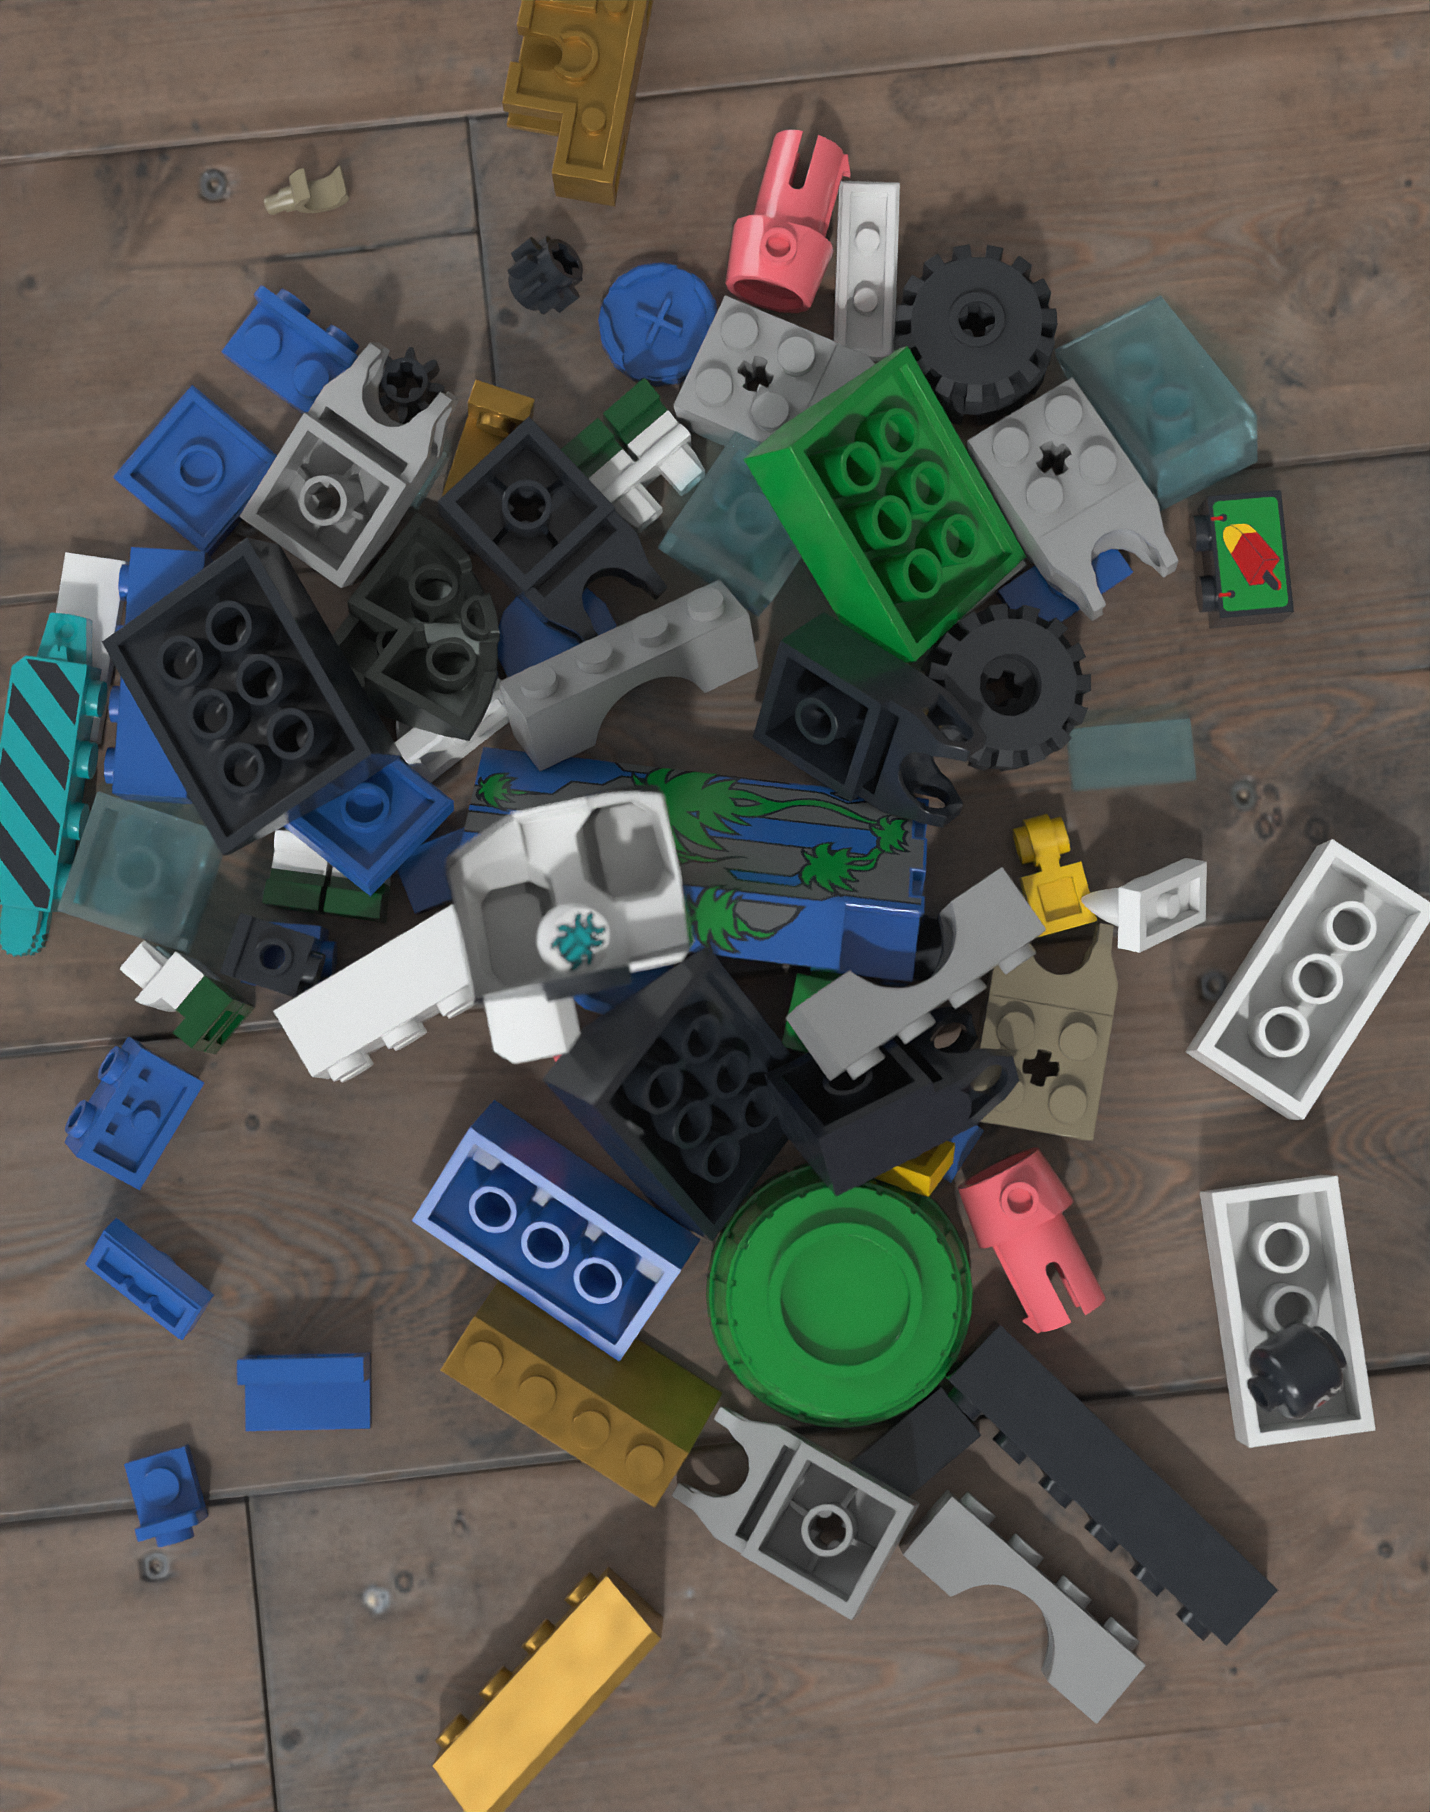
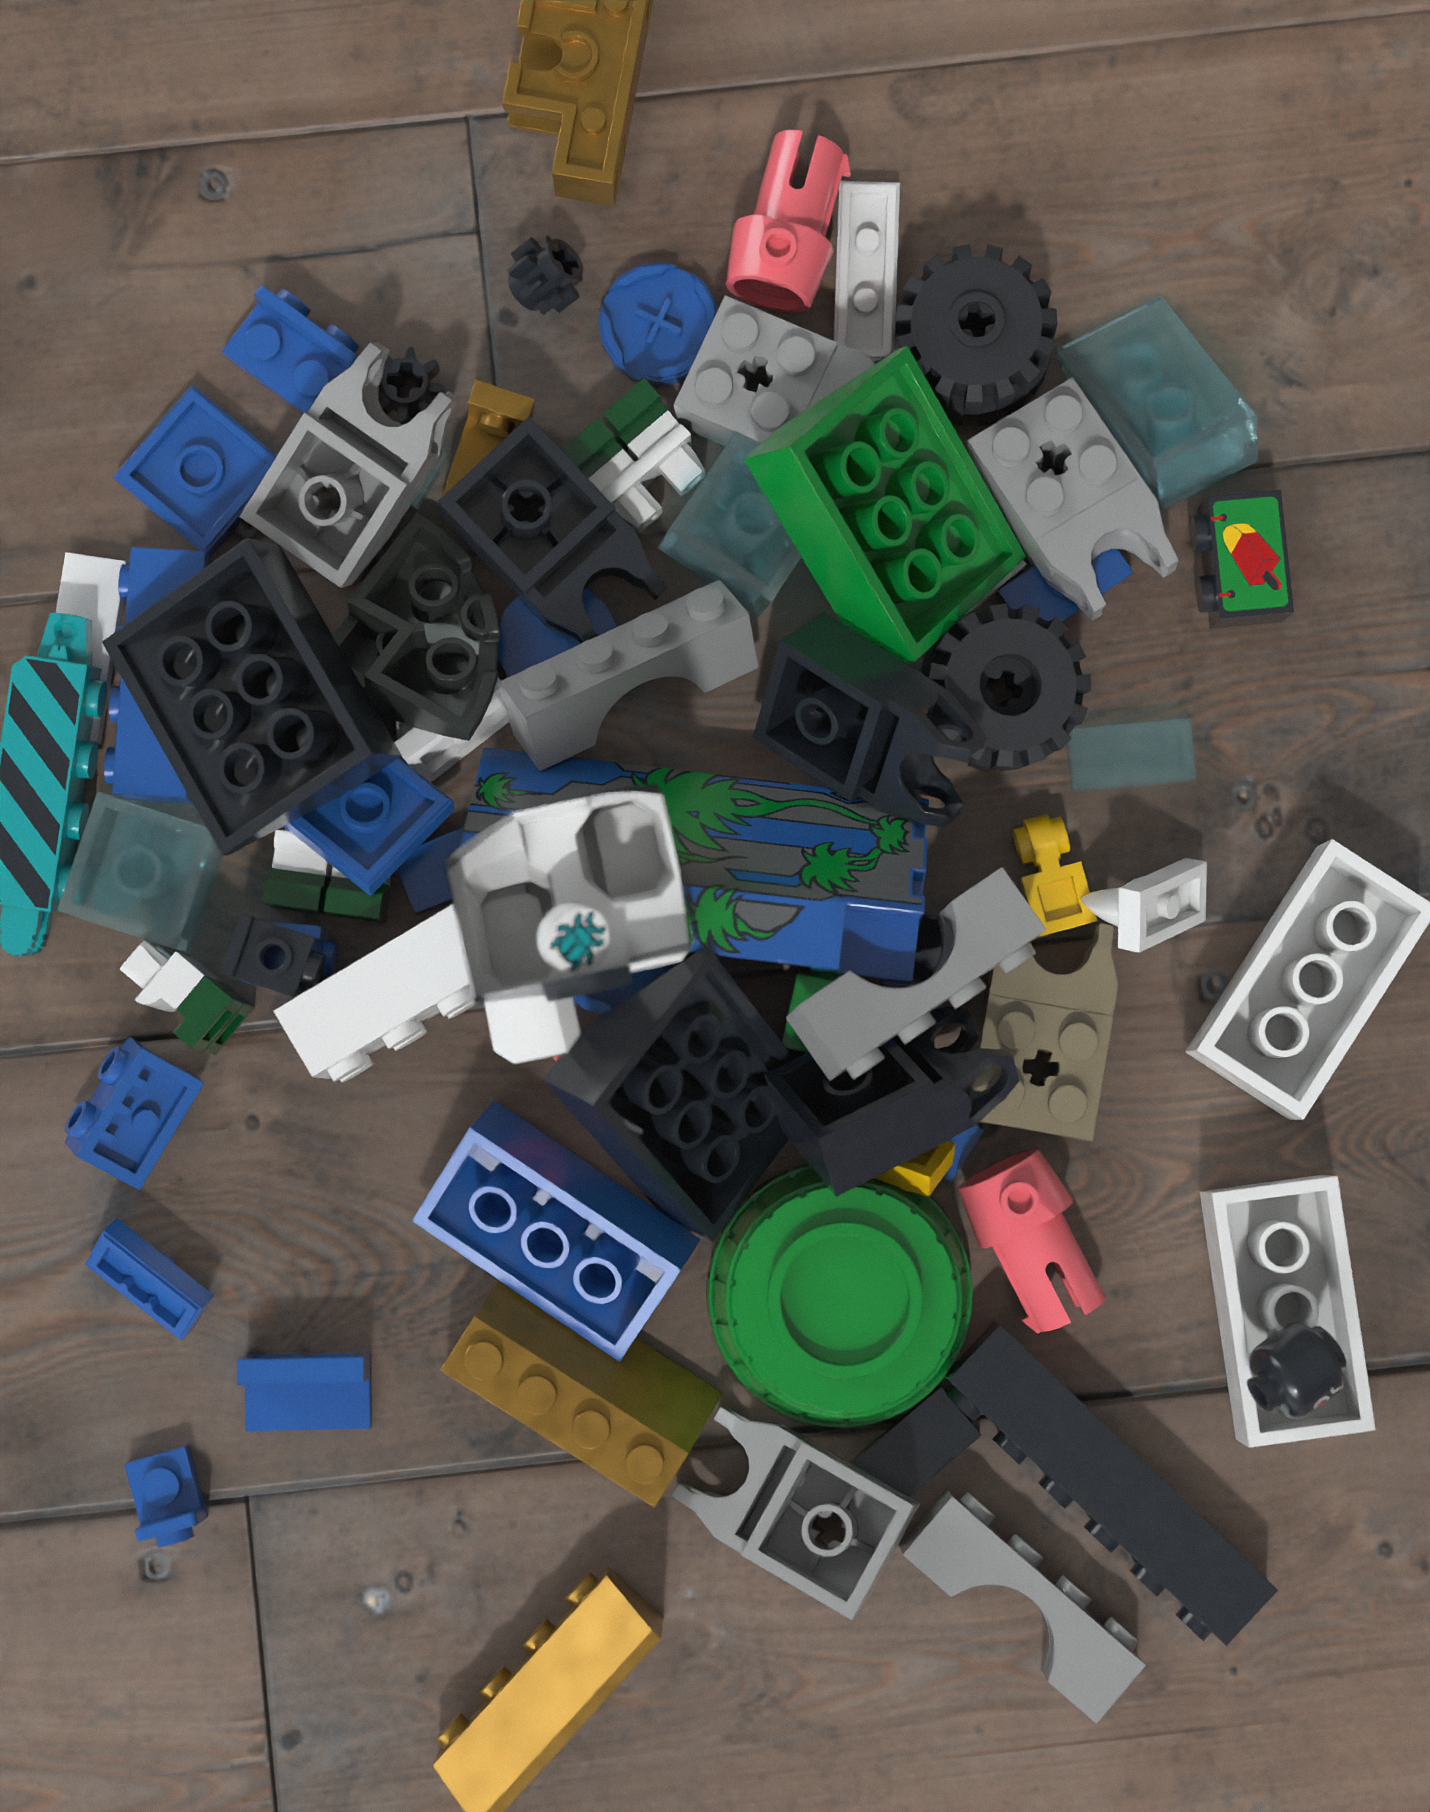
(309, 195): dark tan piece -> none

